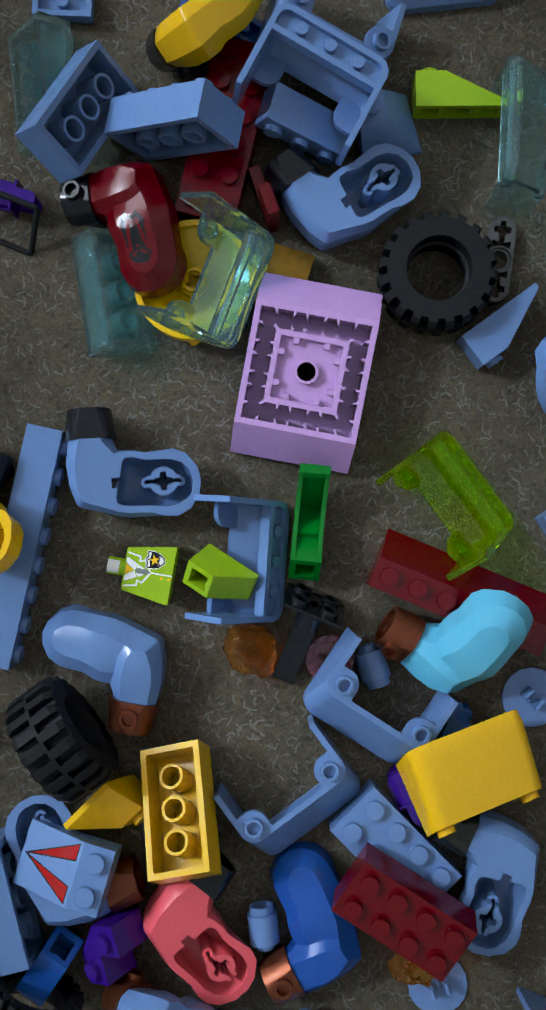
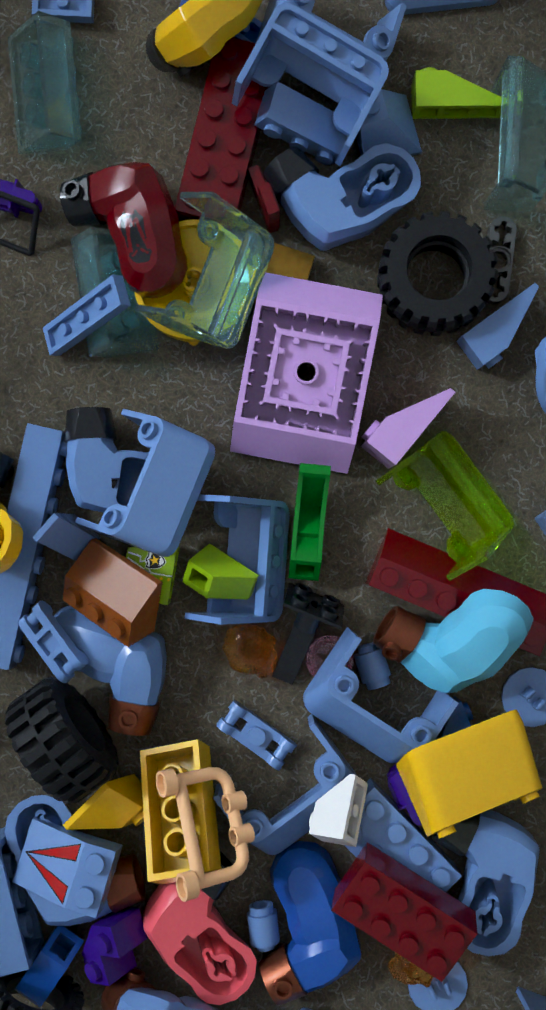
(52, 642): none -> medium blue plate
(65, 535): none -> medium blue slope
(72, 114): medium blue brick -> none
(86, 315): none -> medium blue plate
(113, 593): none -> dark orange slope
(164, 489): none -> medium blue windscreen
(175, 120): medium blue brick -> none
(192, 881): none -> light nougat bar
(256, 735): none -> medium blue plate
(340, 812): none -> white slope
(399, 431): none -> lavender slope

